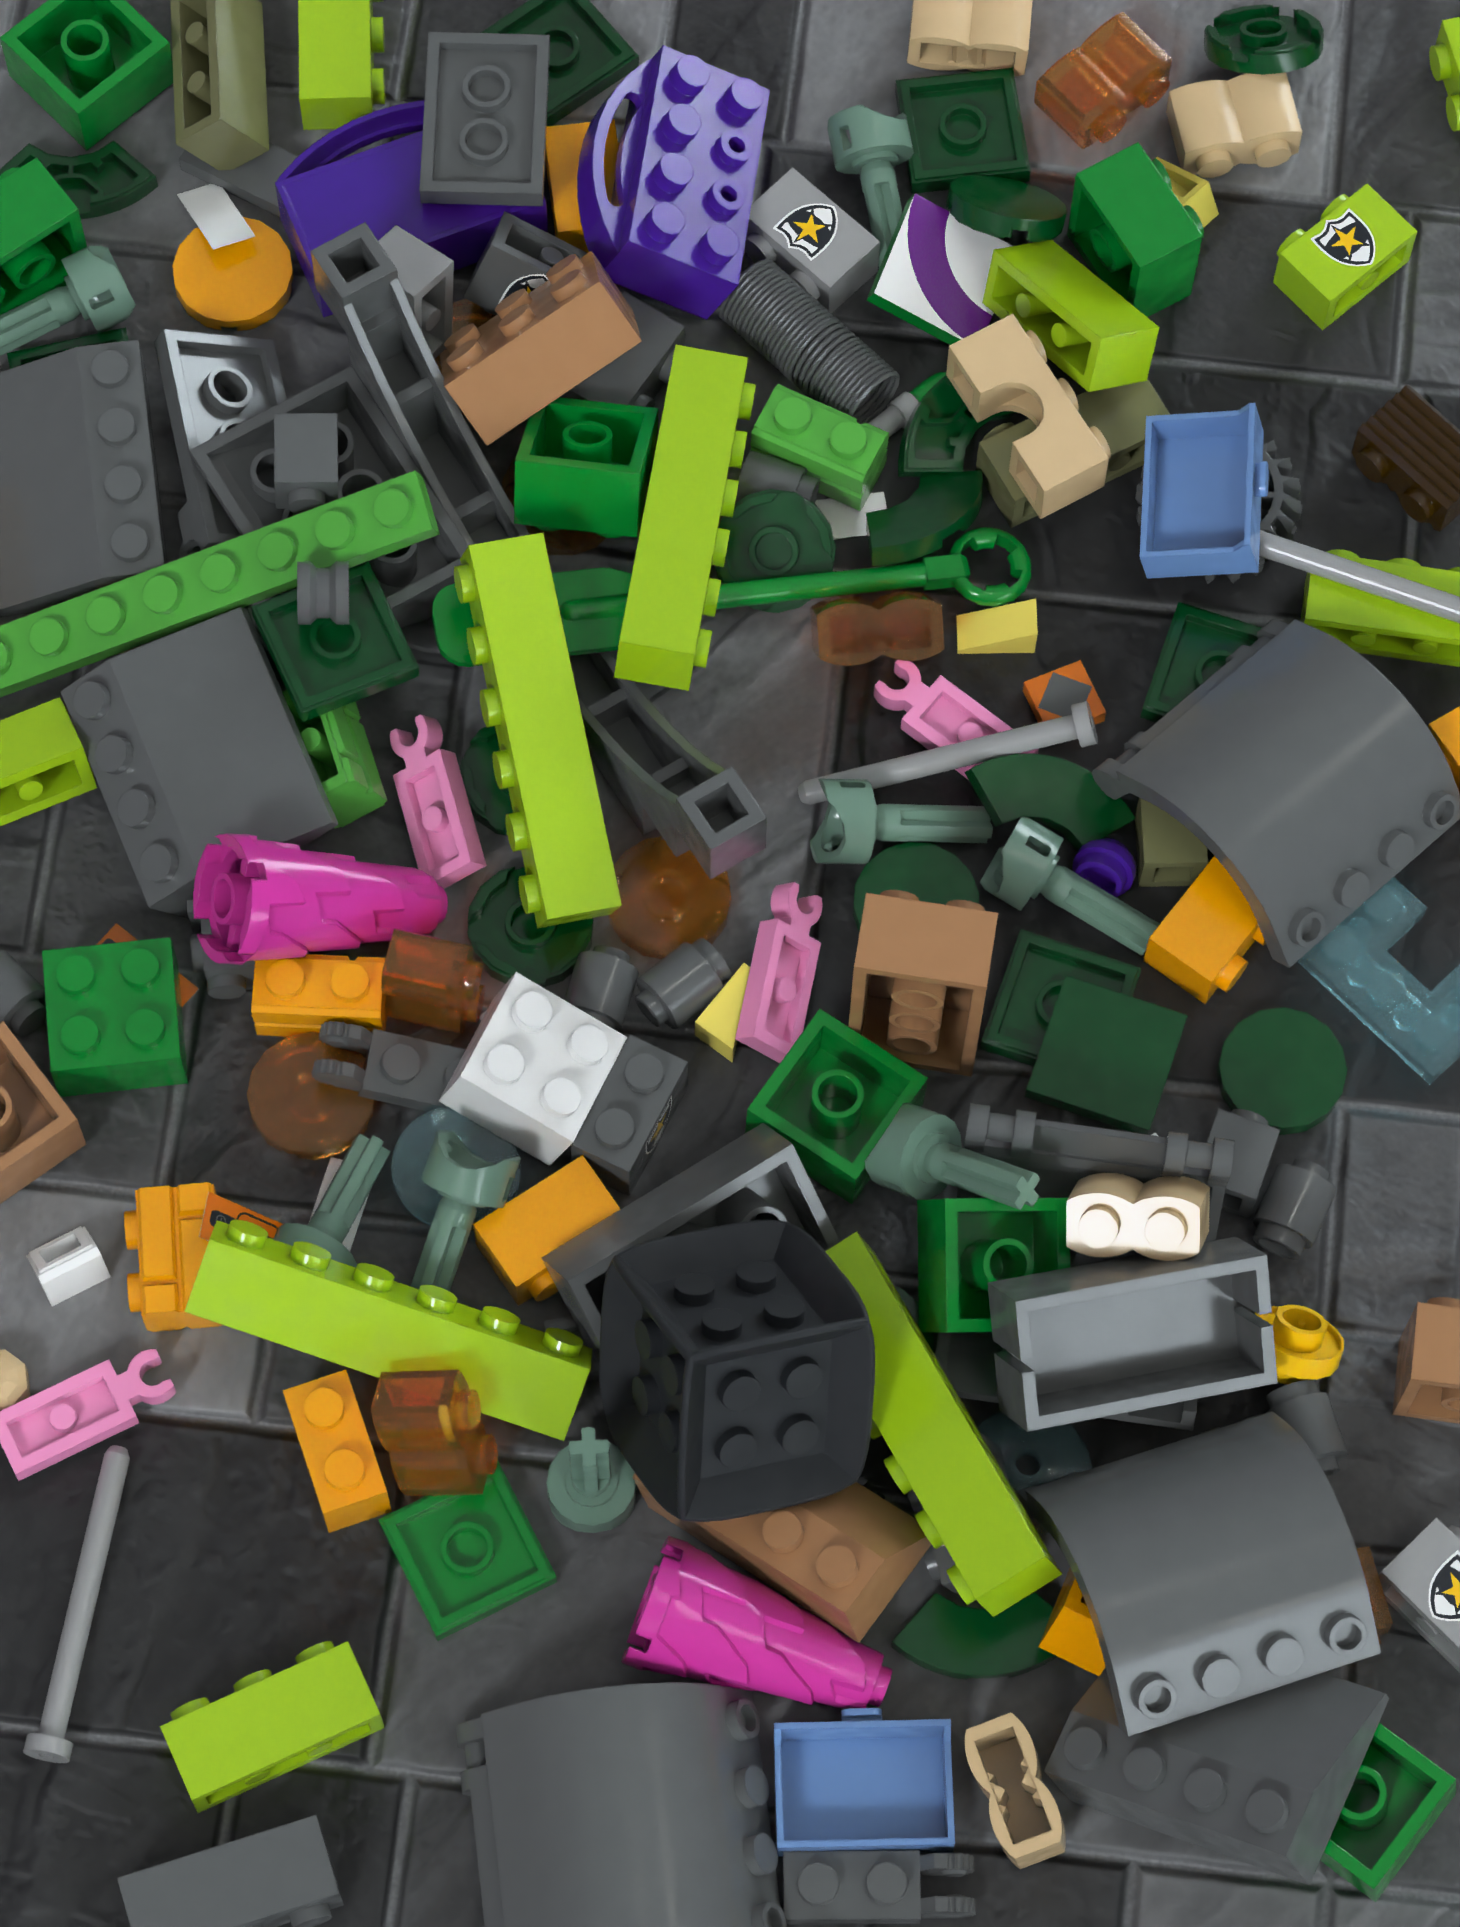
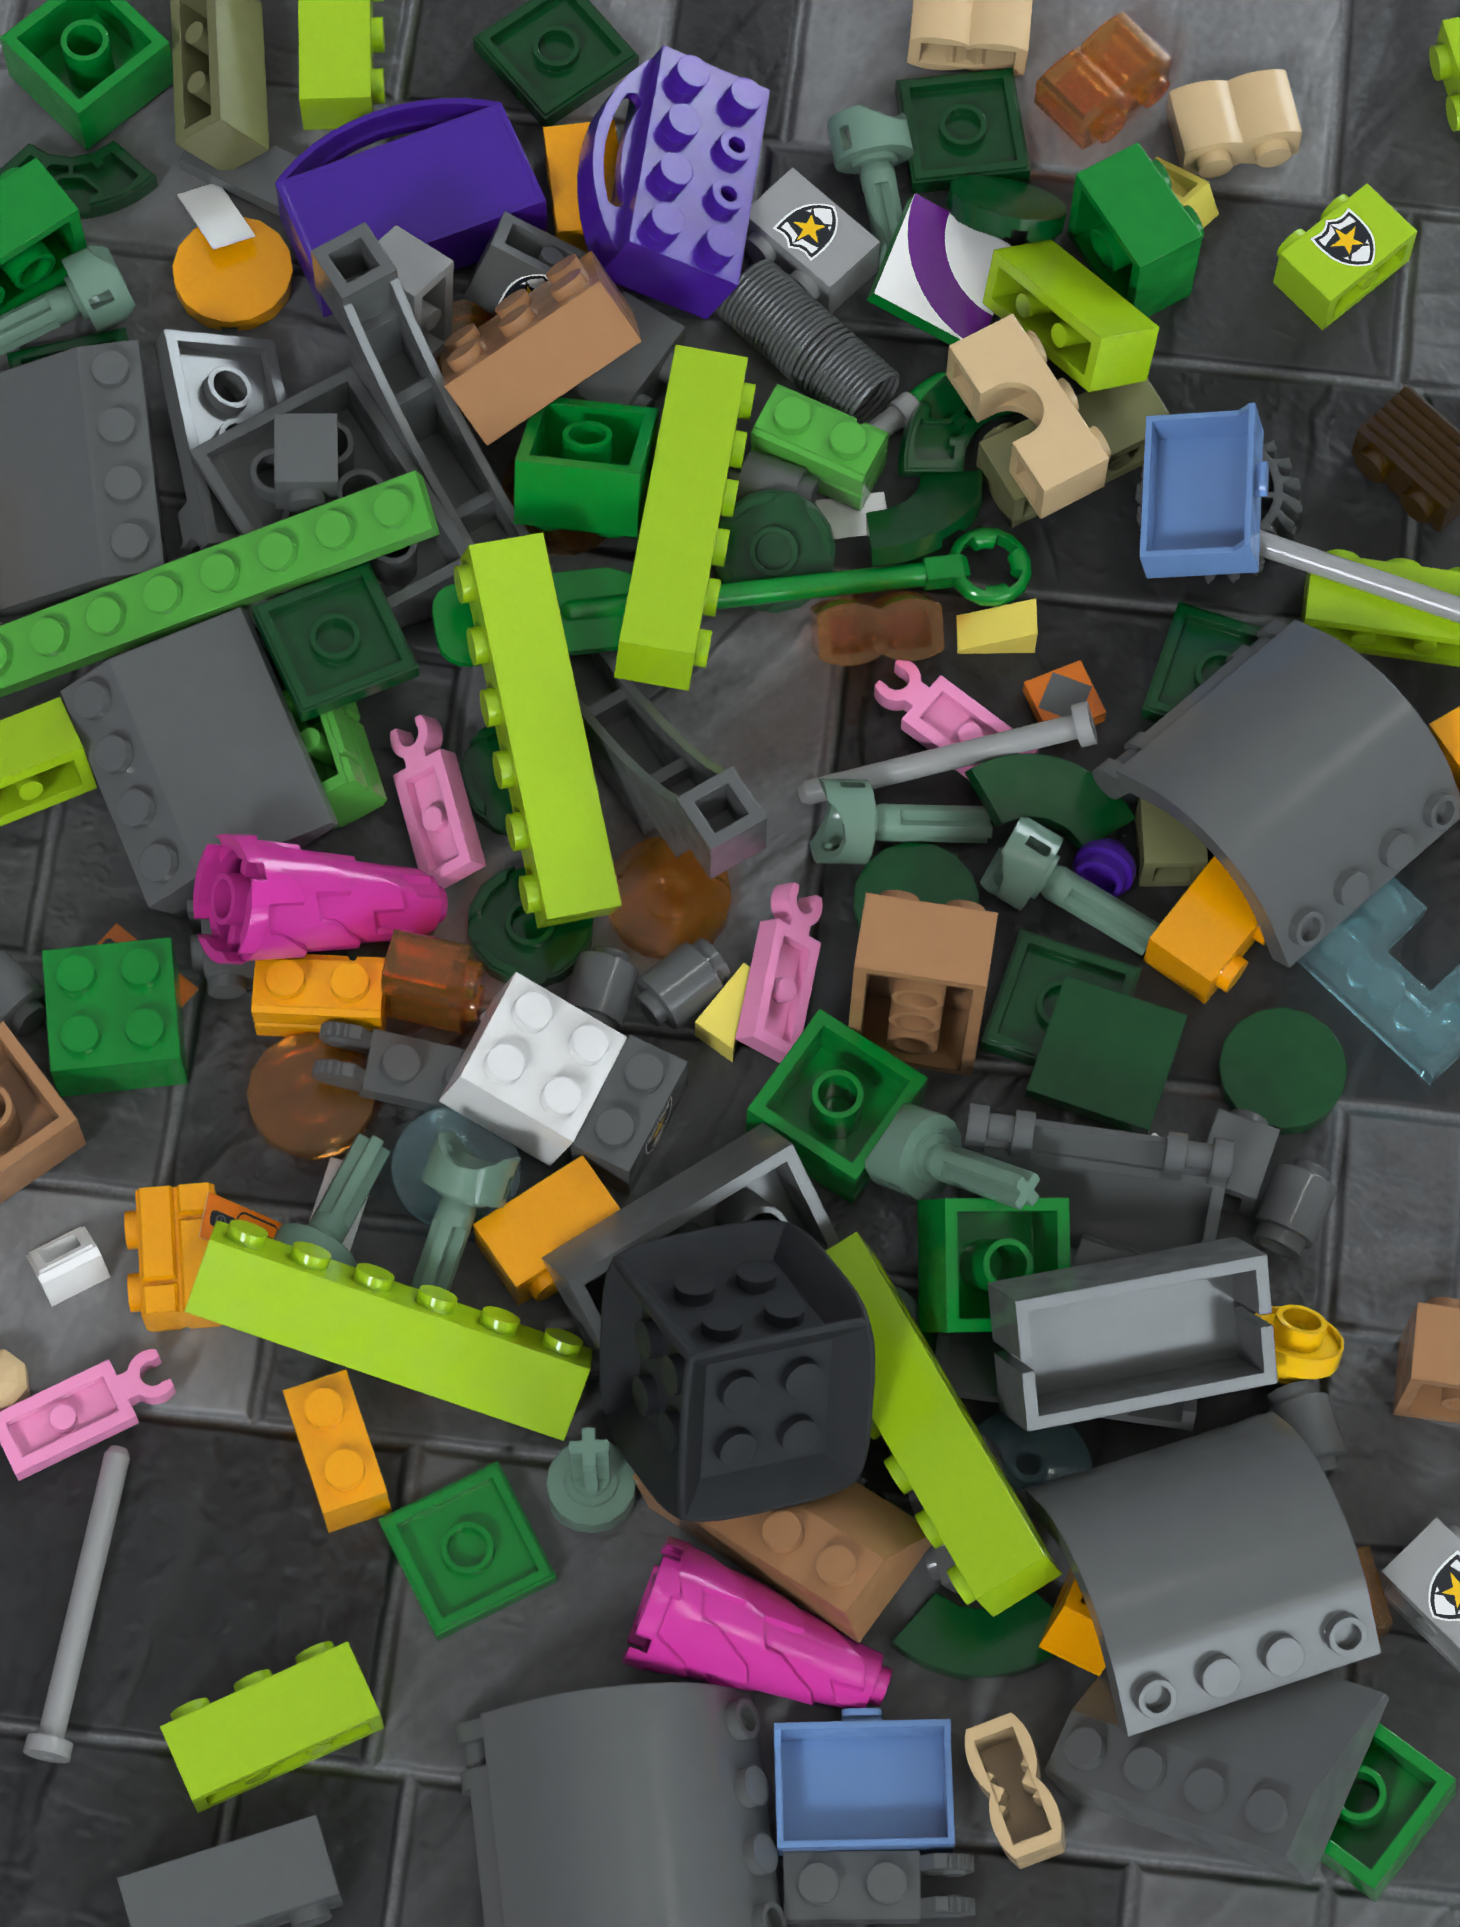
(323, 593): dark grey wheel -> none
(433, 1433): clear orange brick -> none
(485, 119): dark grey plate -> none
(1154, 1218): brick -> none
(1263, 41): dark green tile -> none

